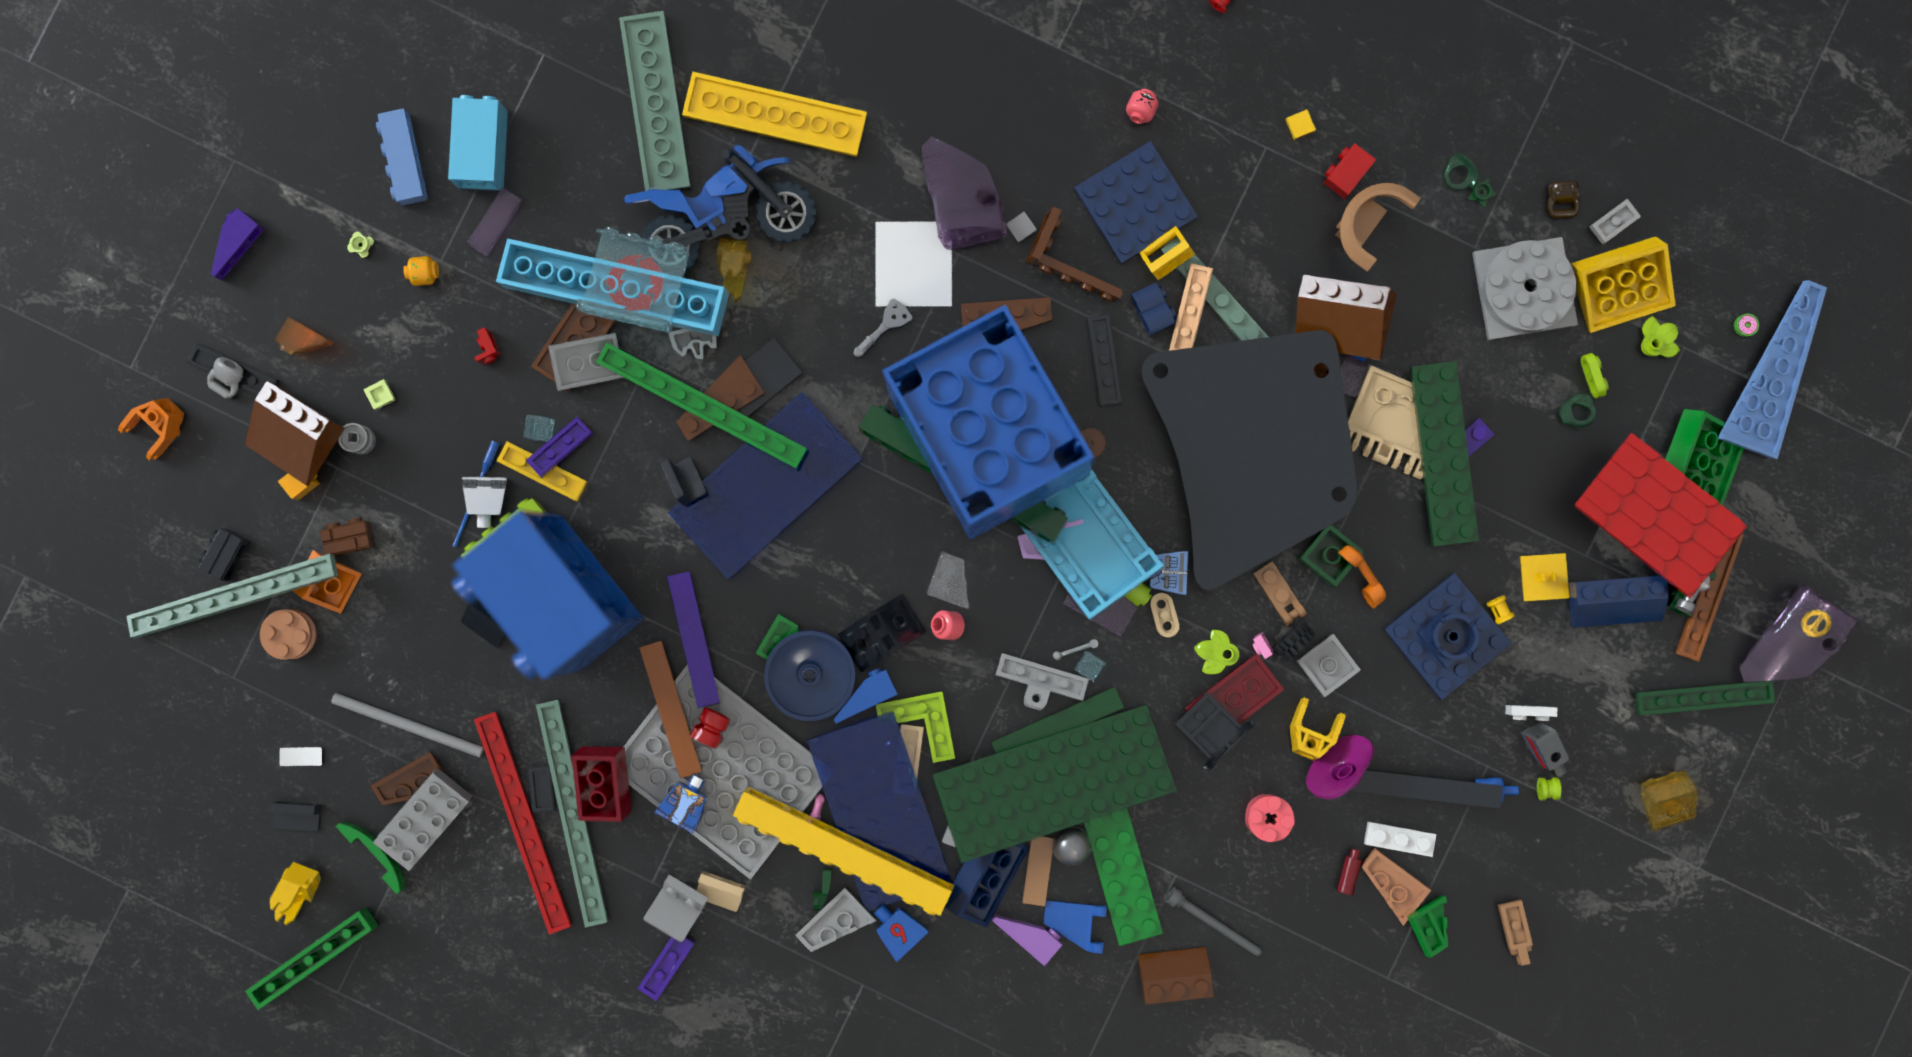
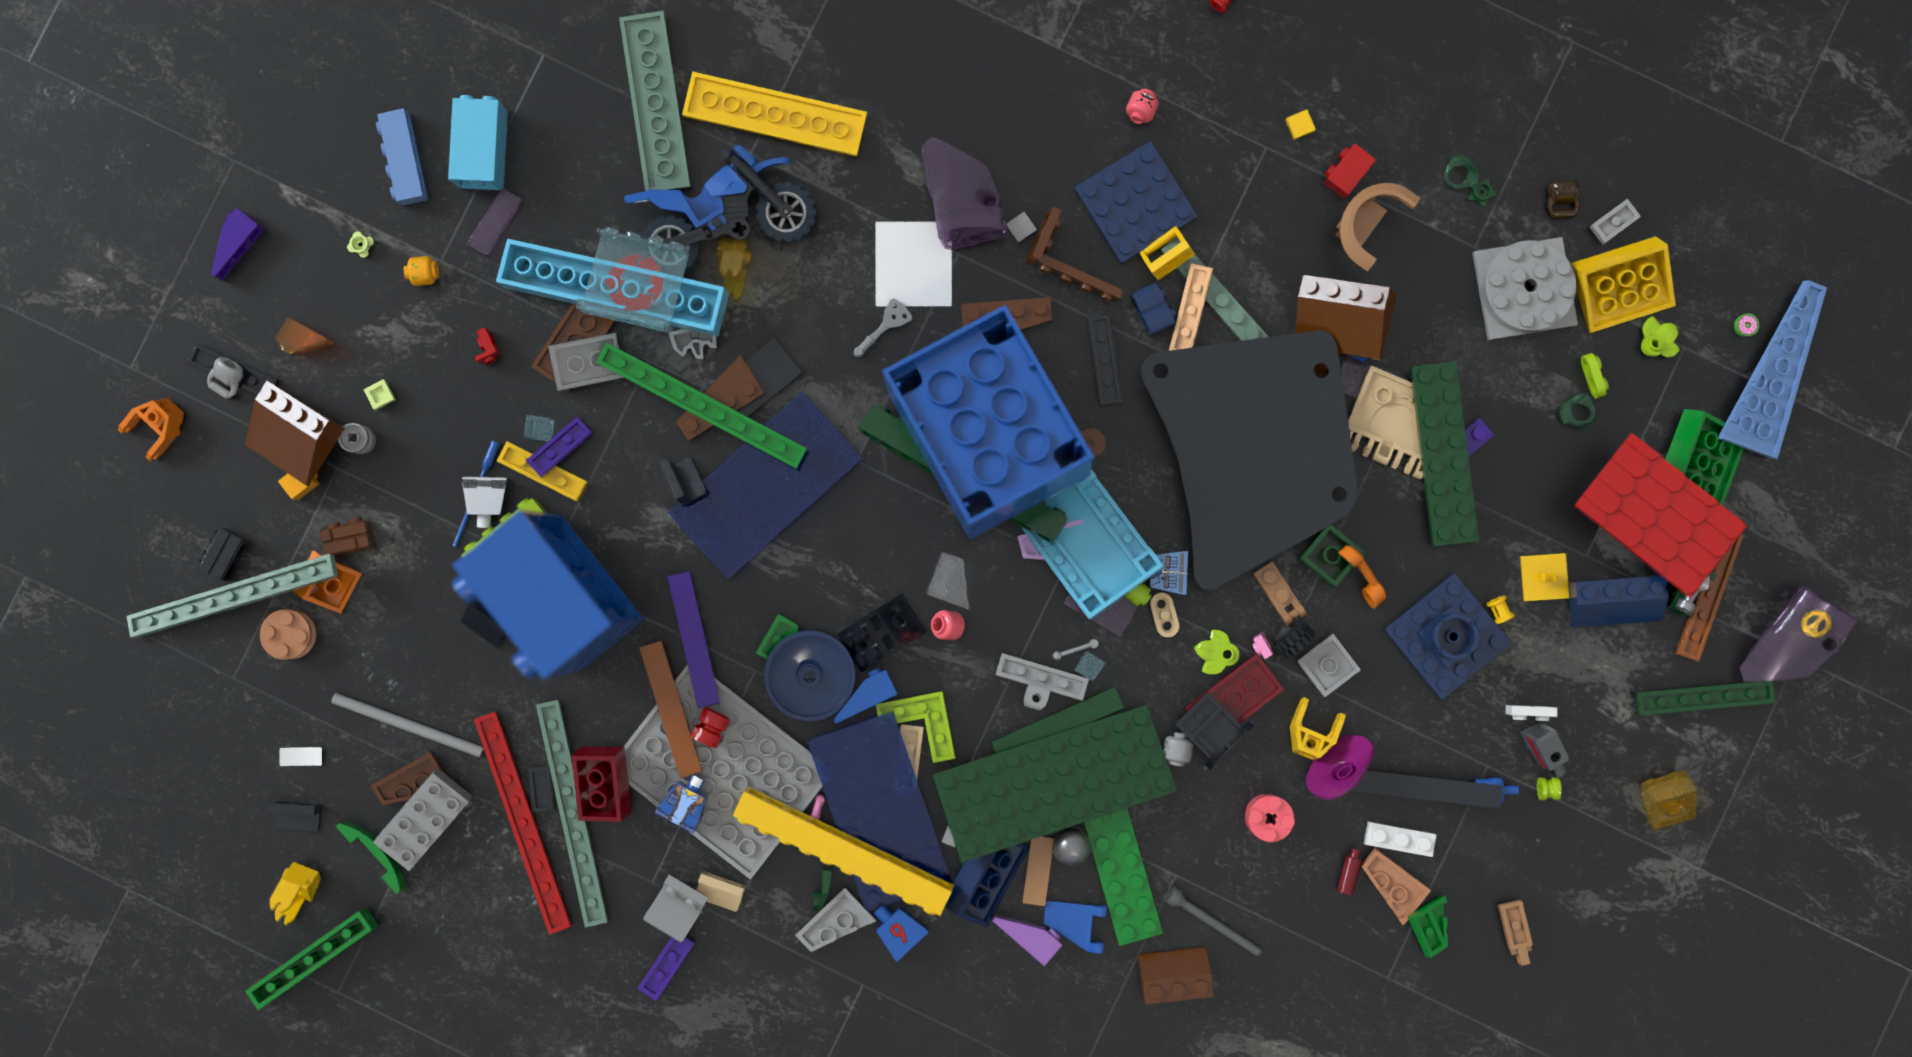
(1178, 749): none -> light grey head

